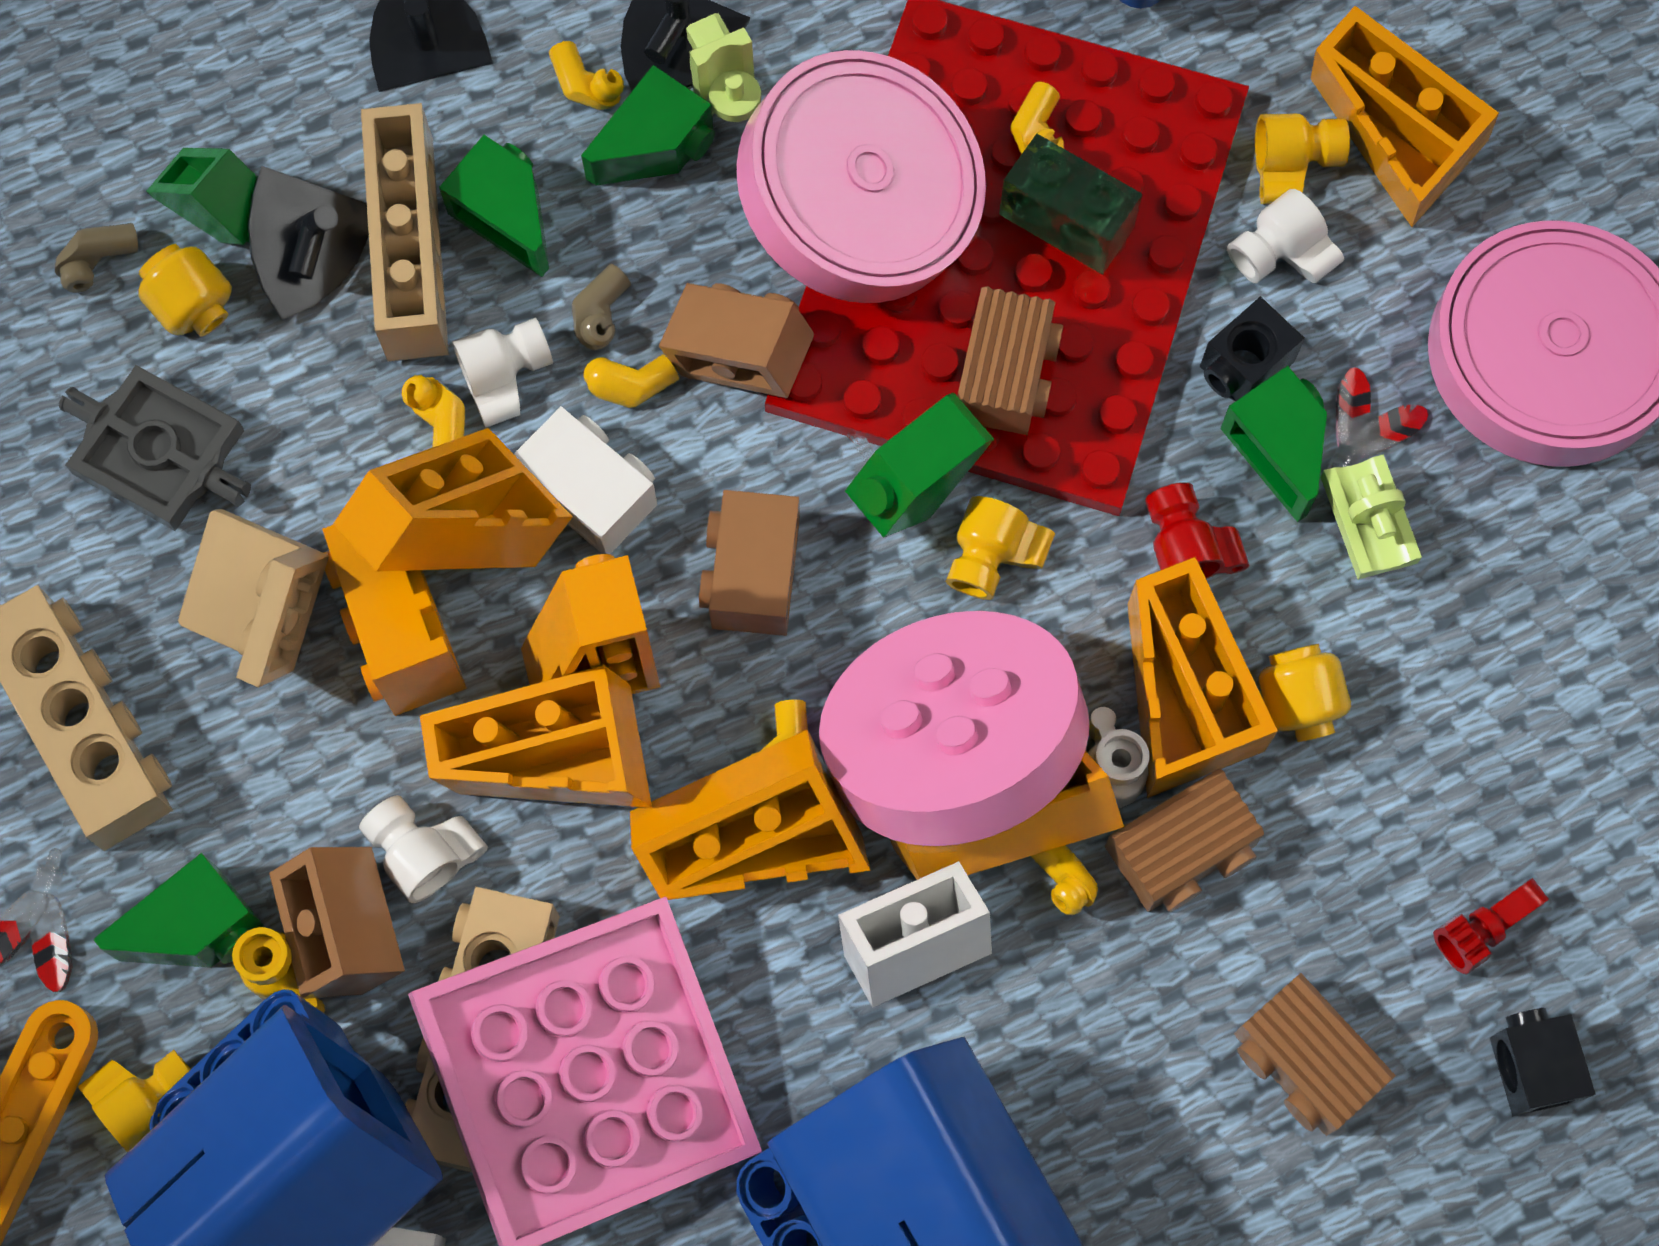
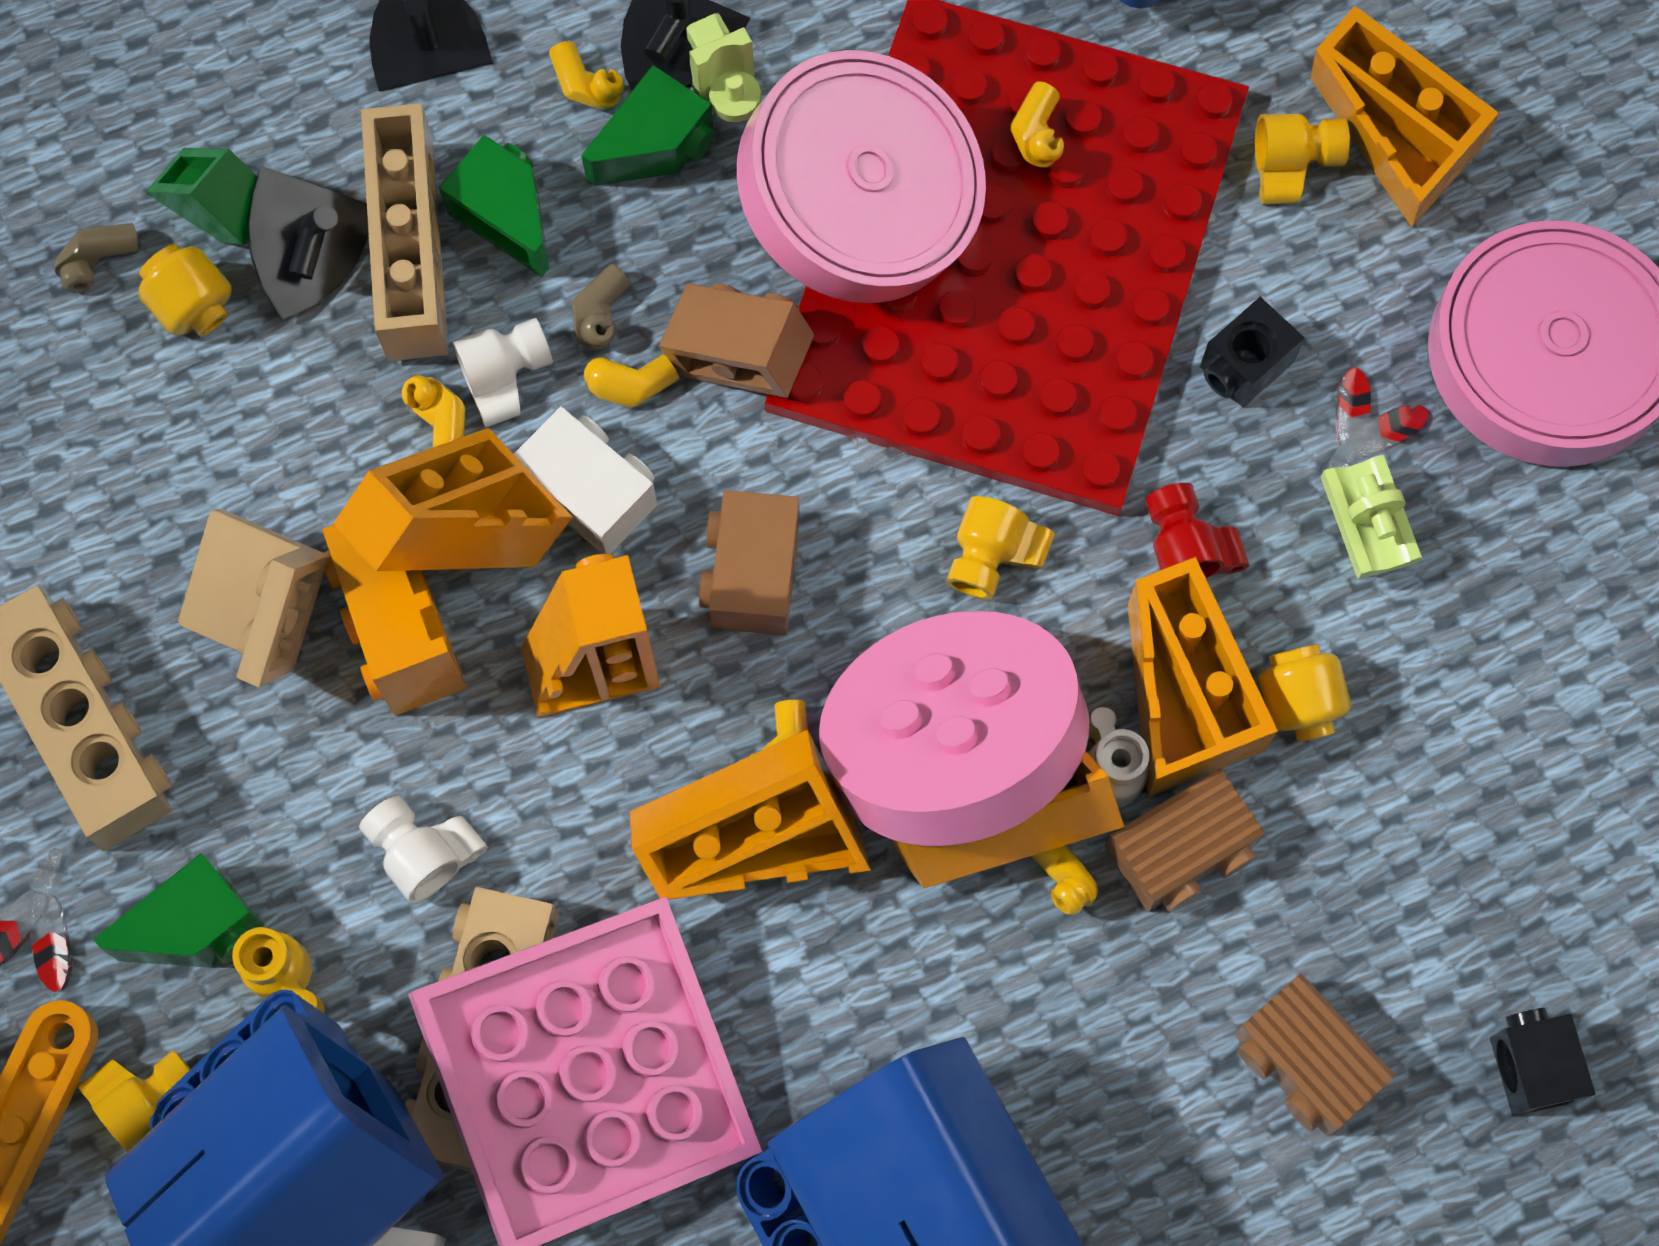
(154, 447): dark grey plate -> none
(336, 921): medium nougat brick -> none
(543, 742): light orange wedge -> none
(916, 934): white brick -> none
(919, 466): green slope -> none
(1006, 359): medium nougat brick -> none
(1069, 203): clear green brick -> none
(1282, 437): green slope -> none
(1290, 231): white piece -> none
(1465, 941): red piece -> none

